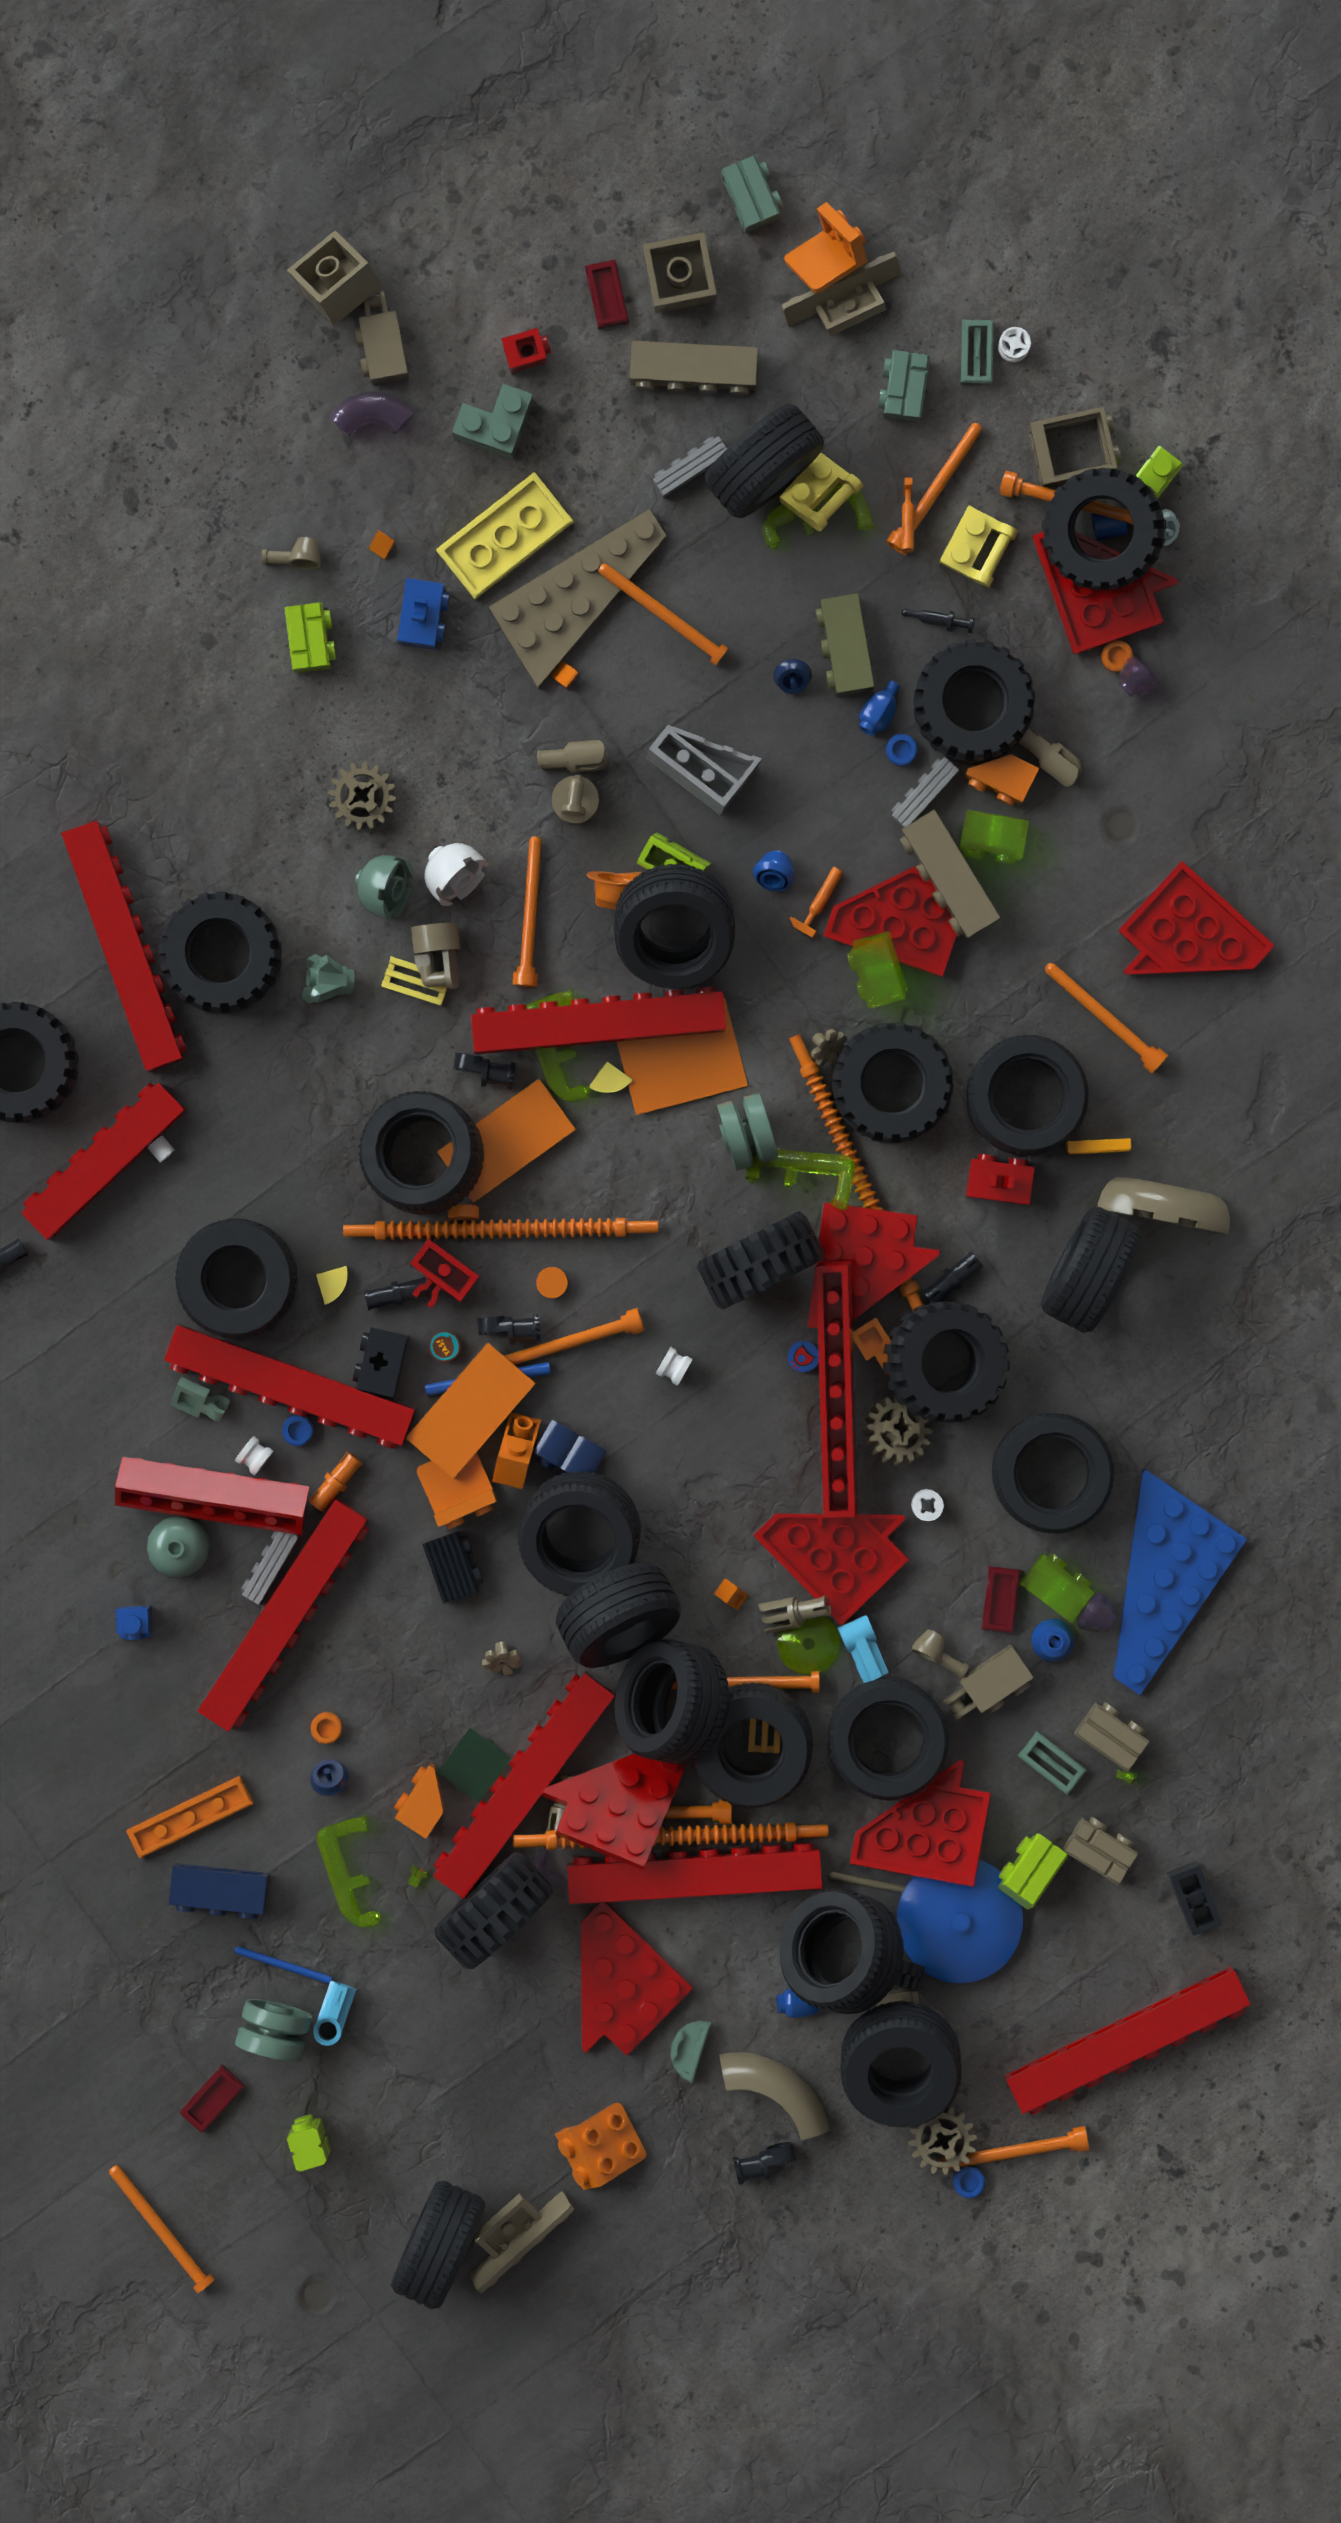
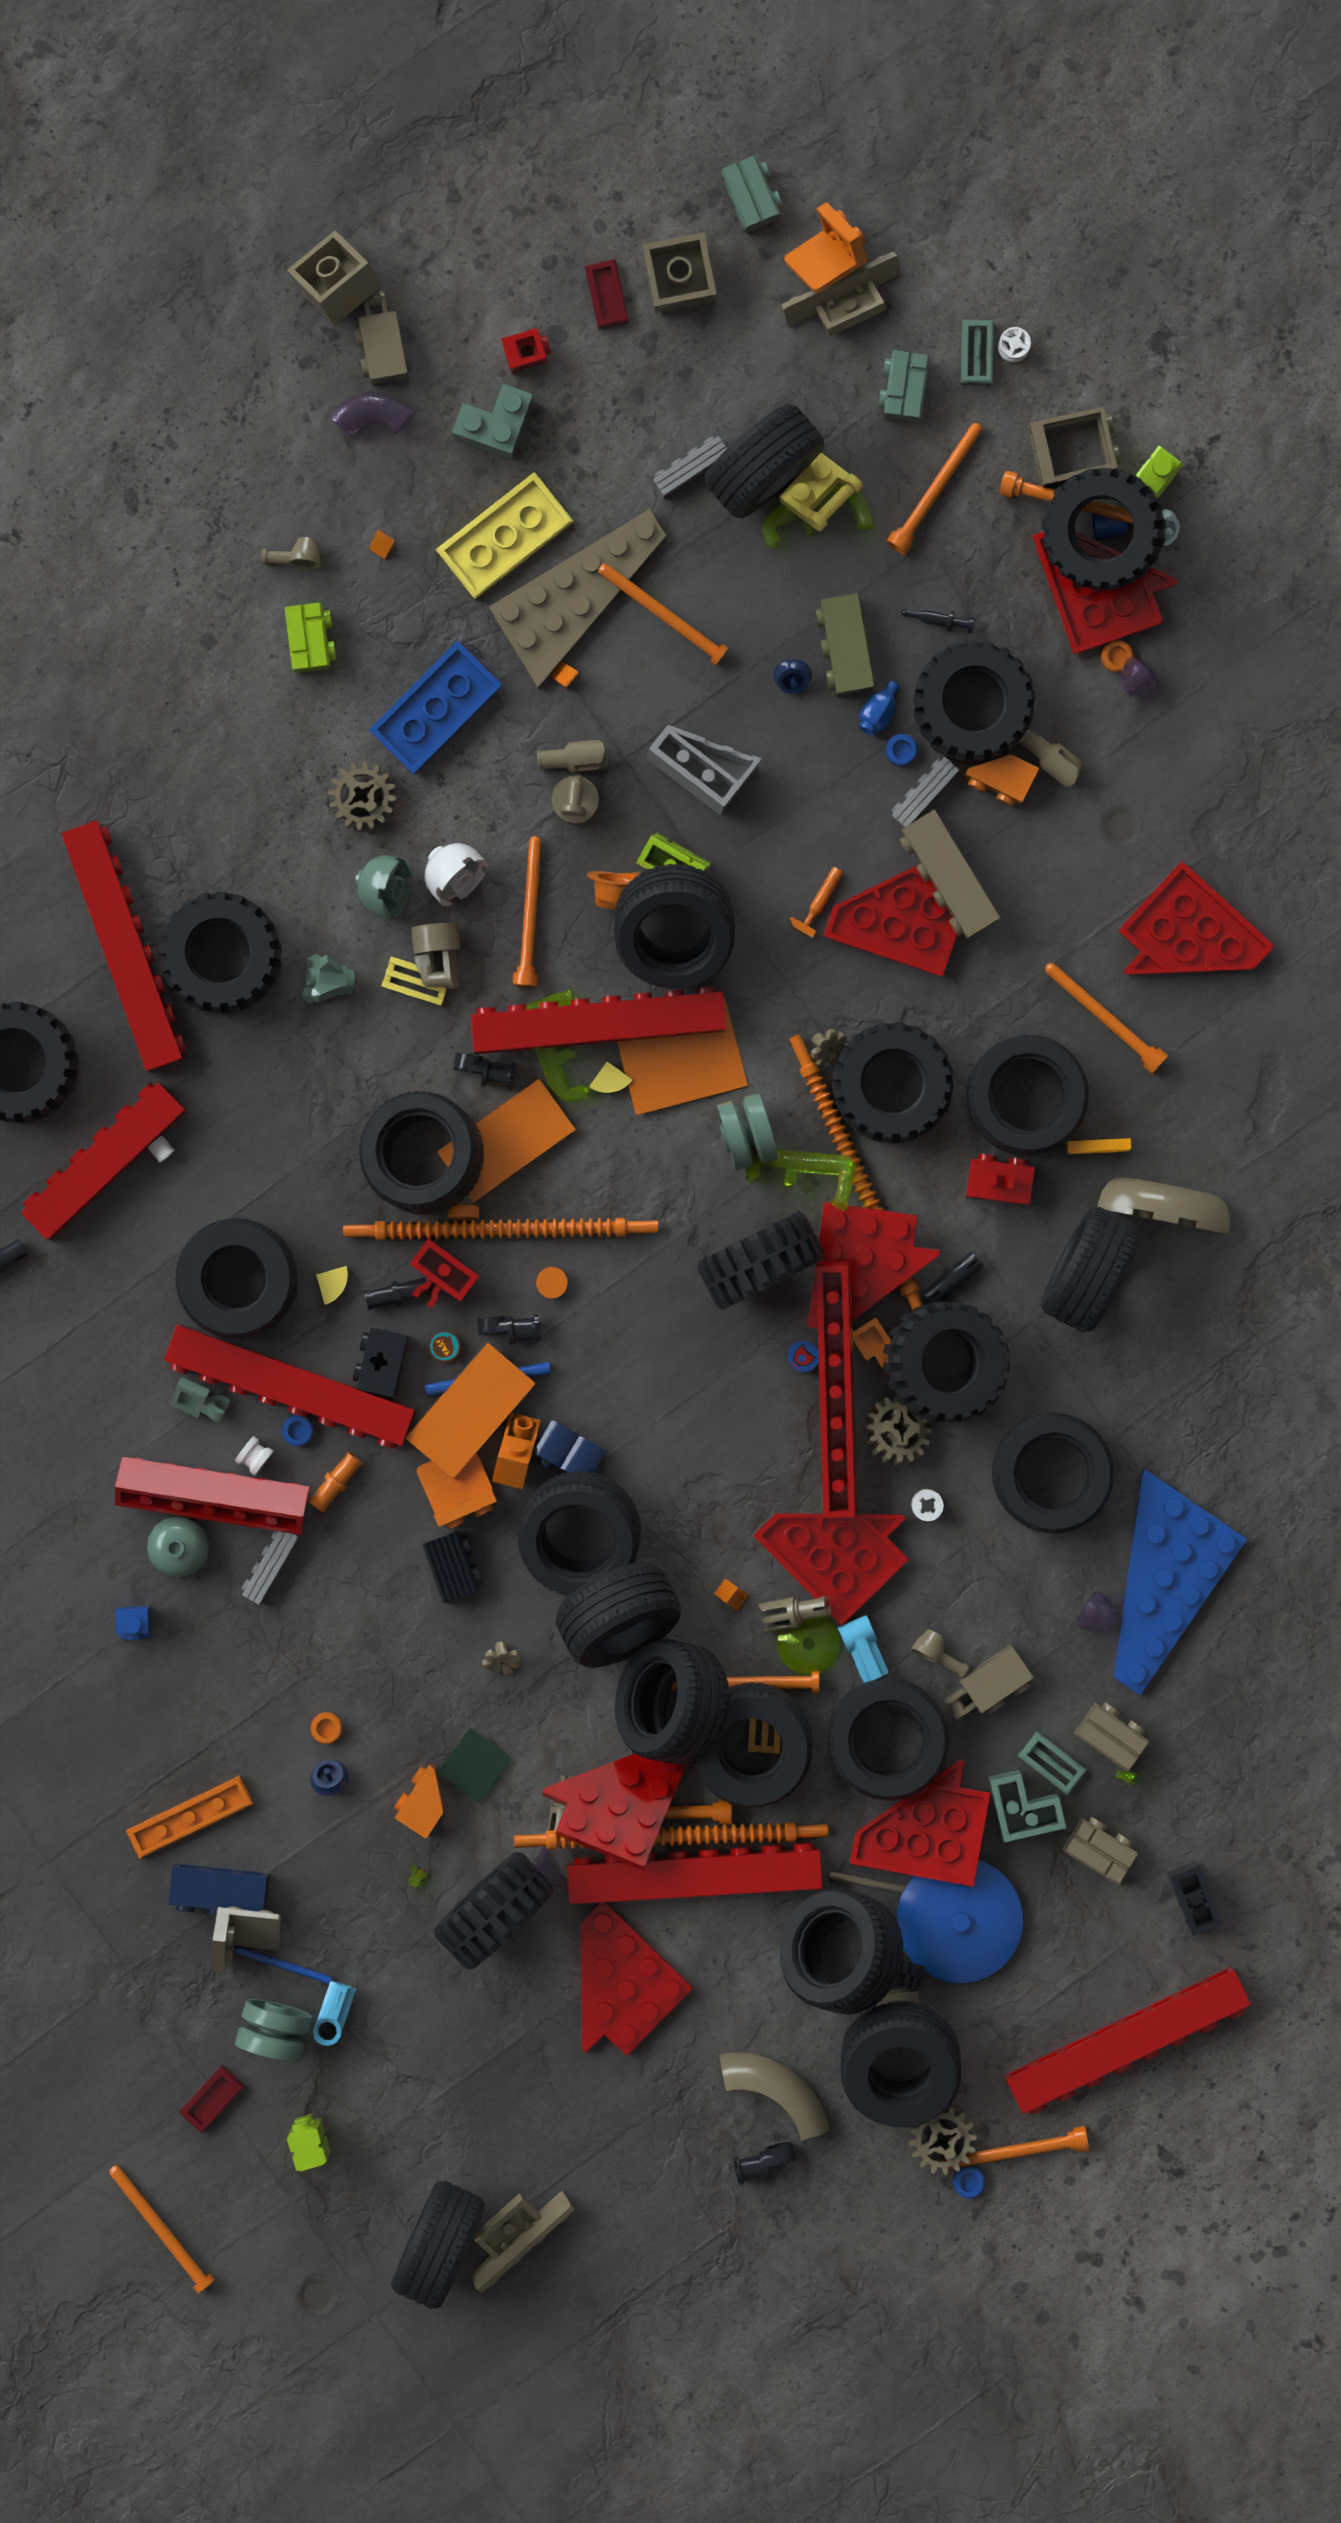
(243, 1929): none -> dark tan bracket
(283, 1615): red brick -> none
(338, 1873): clear neon green piece -> none
(422, 614): blue brick -> none
(435, 707): none -> blue plate
(523, 1784): red brick -> none
(601, 2147): orange bracket -> none
(629, 1323): orange piece -> none
(674, 1366): white wheel -> none
(688, 2048): sand green plate -> none
(693, 367): dark tan brick -> none
(774, 871): blue cone -> none
(793, 2006): blue plant -> none
(877, 970): clear neon green brick -> none
(907, 542): orange piece -> none
(968, 542): light yellow plate -> none
(993, 836): clear neon green brick -> none
(1000, 1599): dark red tile -> none
(1019, 1816): none -> sand green brick
(1032, 1870): lime brick -> none
(1045, 1634): blue cone -> none
(1057, 1587): clear neon green brick -> none

